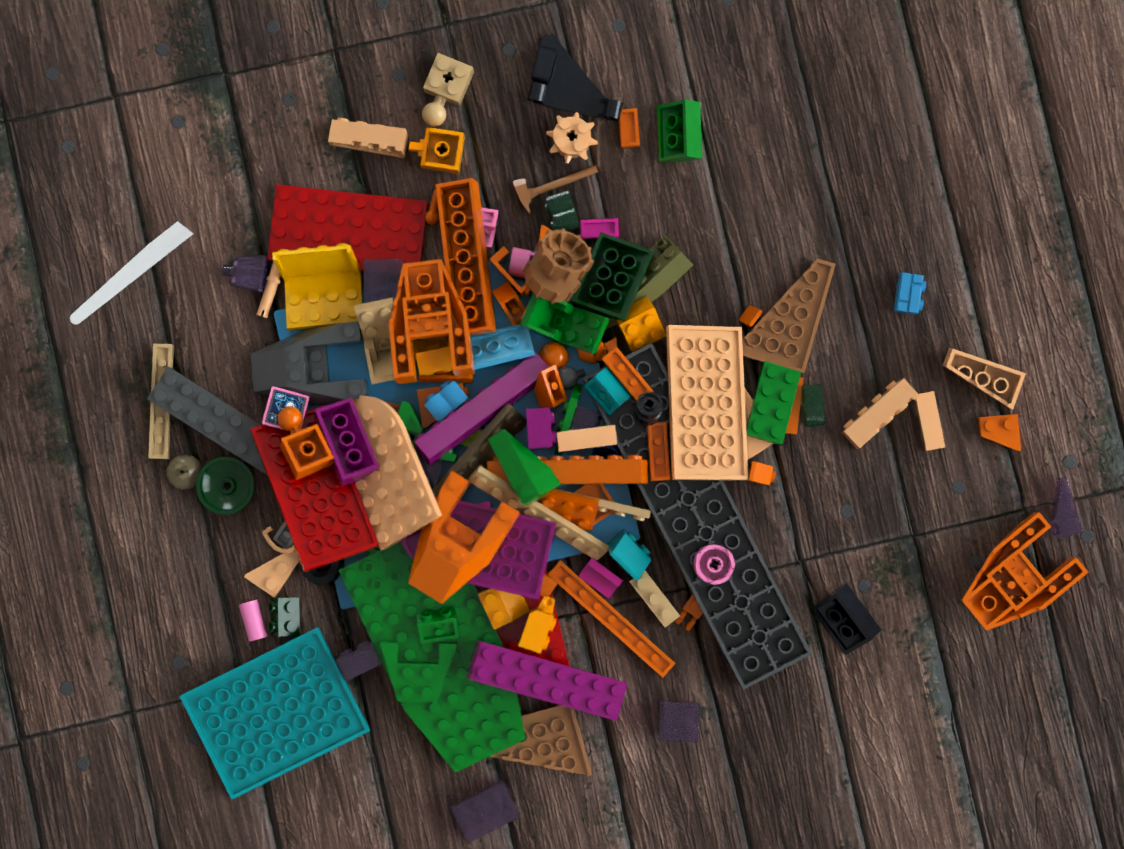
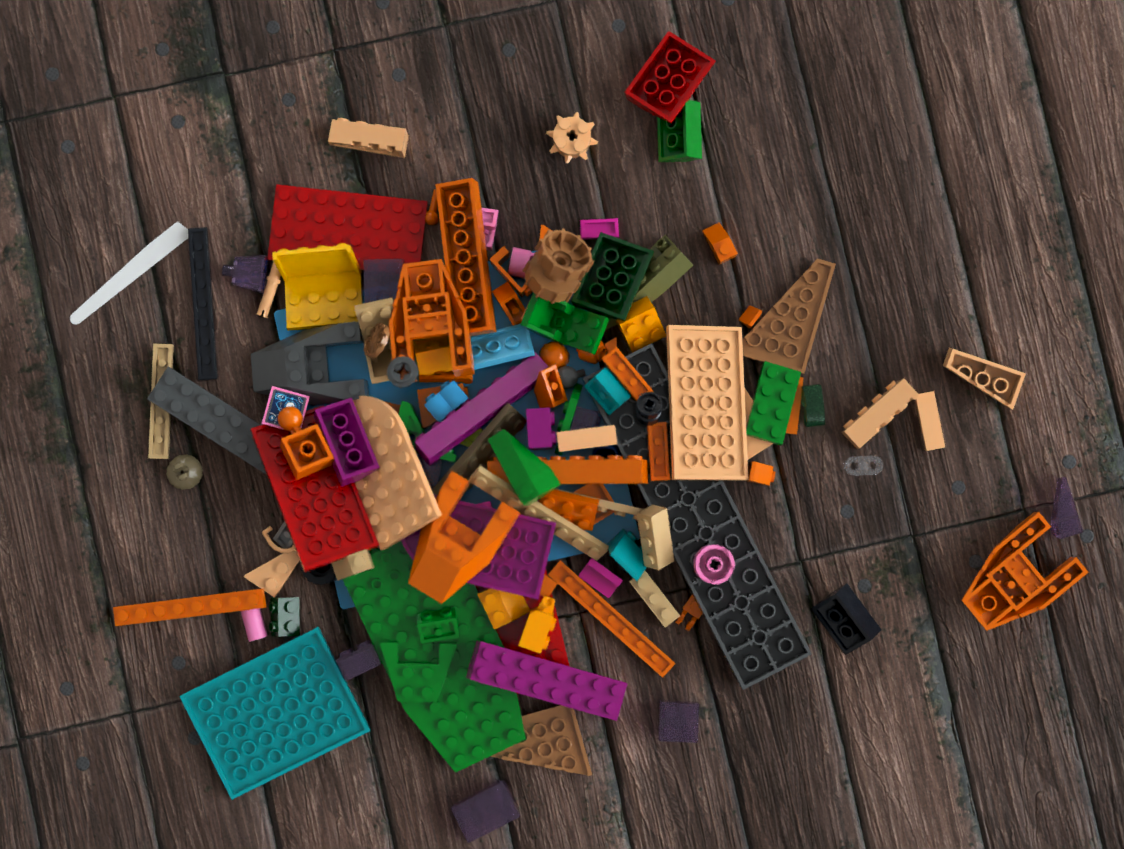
(189, 607): none -> orange plate
(203, 303): none -> black tile
(212, 482): dark green dish -> none
(353, 564): none -> tan slope
(377, 340): none -> medium nougat wheel
(397, 365): none -> dark grey gear
(434, 141): light orange hinge -> none
(452, 92): tan brick -> none
(525, 195): medium nougat piece -> none
(562, 212): clear green brick -> none
(564, 86): black panel -> none
(629, 128): orange tile -> none
(655, 537): none -> tan brick
(669, 78): none -> red slope
(720, 243): none -> orange slope
(863, 465): none -> clear plate
(909, 293): dark azure brick -> none
(1001, 430): orange wing -> none

